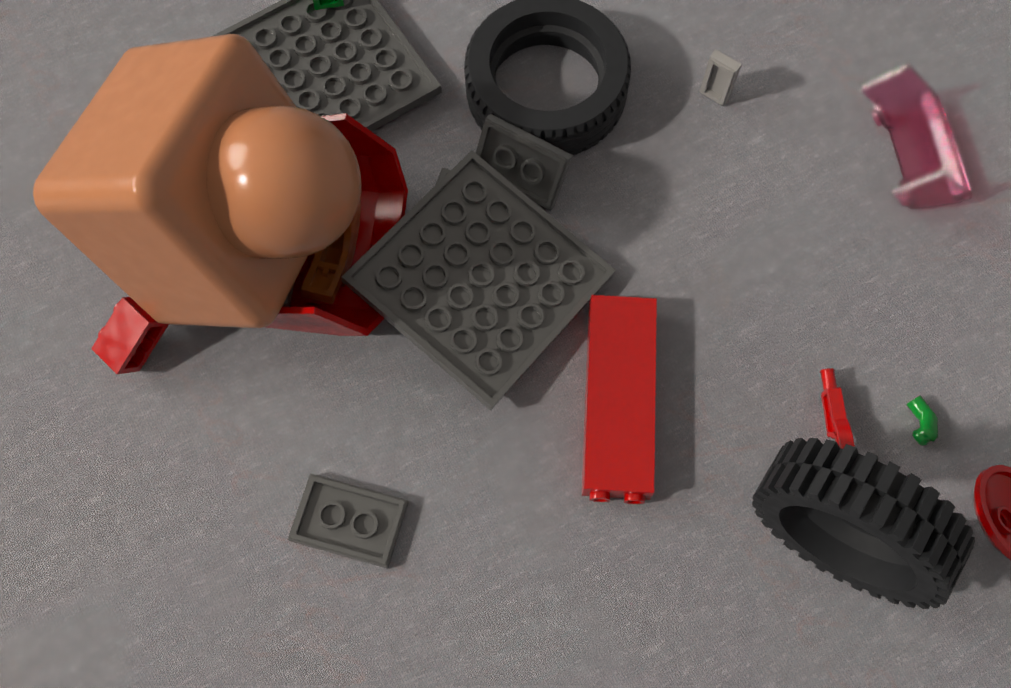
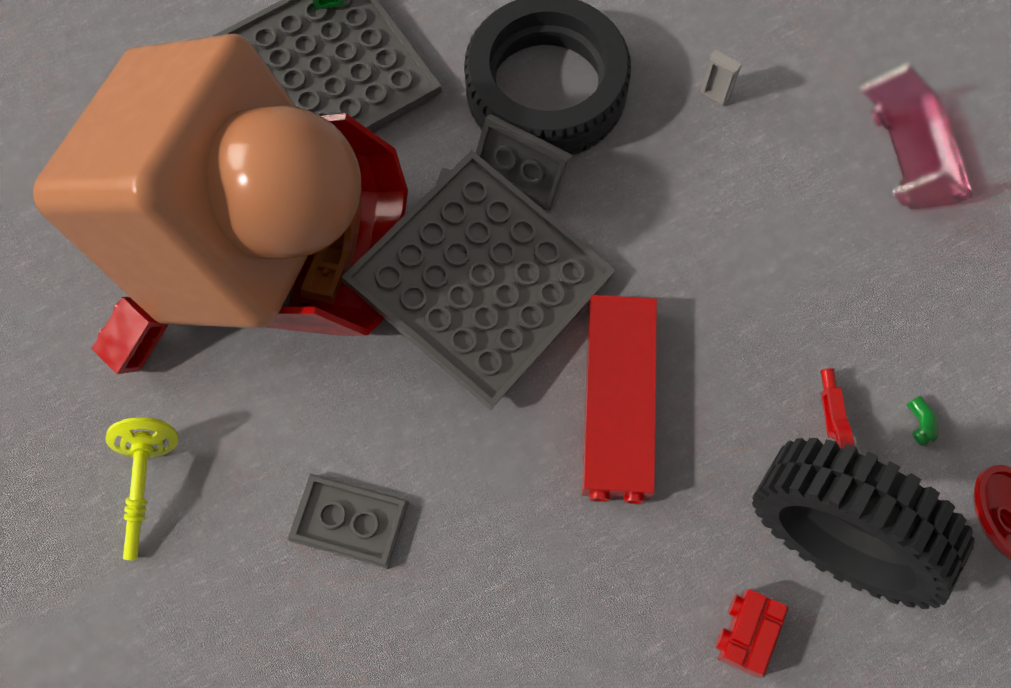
(140, 451): none -> neon yellow dish
(752, 632): none -> red brick

